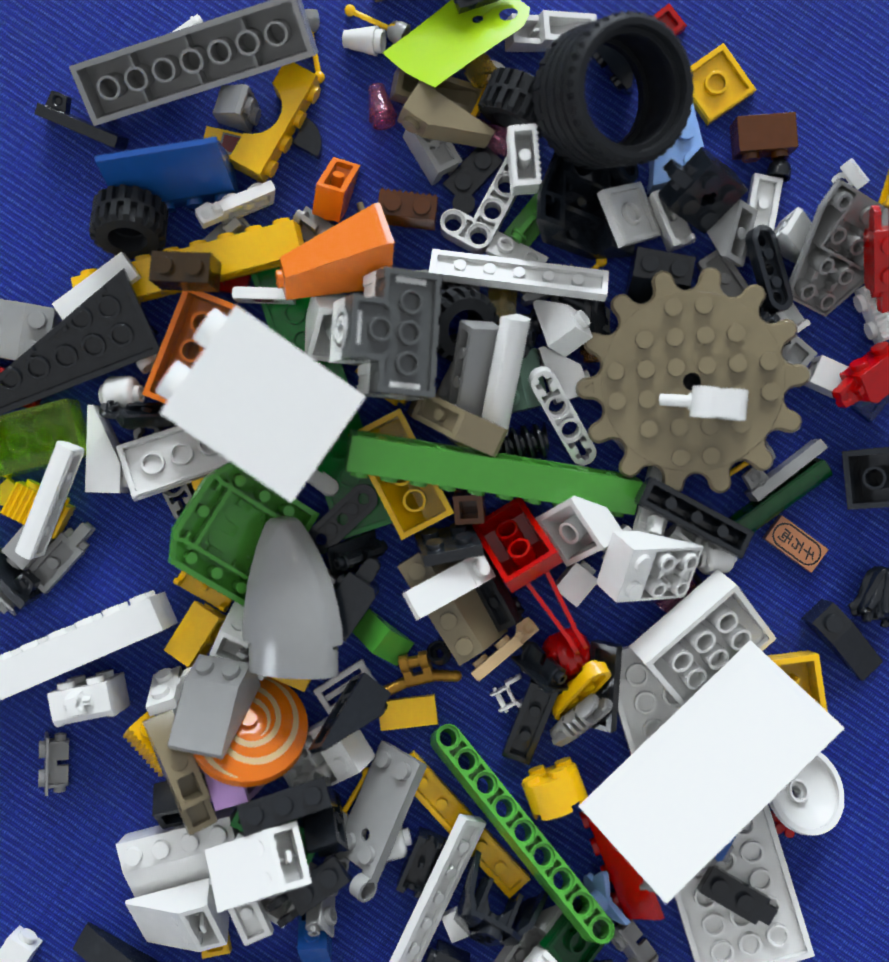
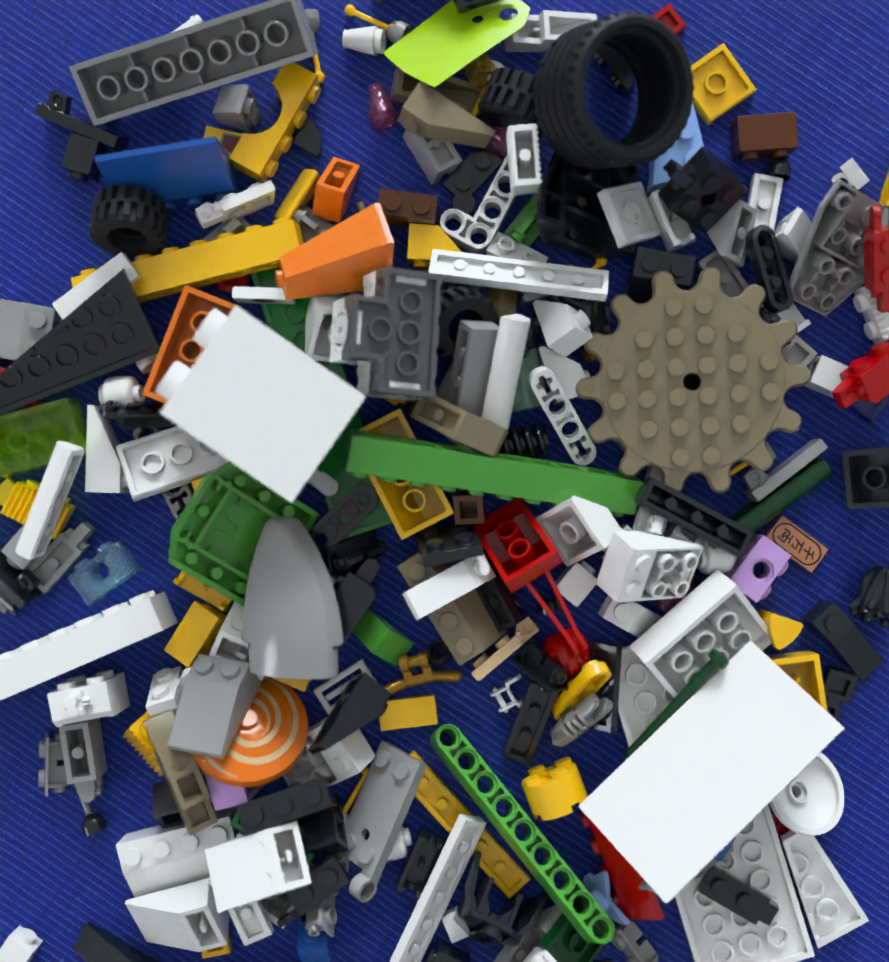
(80, 158): none -> black brick
(84, 757): none -> light grey hinge
(91, 584): none -> clear light blue brick
(92, 821): none -> black hinge
(185, 271): dark brown brick -> none
(299, 194): none -> yellow slope
(421, 242): none -> yellow slope
(552, 604): none -> black tile
(628, 616): none -> white slope
(711, 402): white beam -> none
(716, 661): none -> dark green bar
(774, 563): none -> lavender brick
(780, 628): none -> yellow tile
(824, 895): none -> white wing
(838, 687): none -> black plate

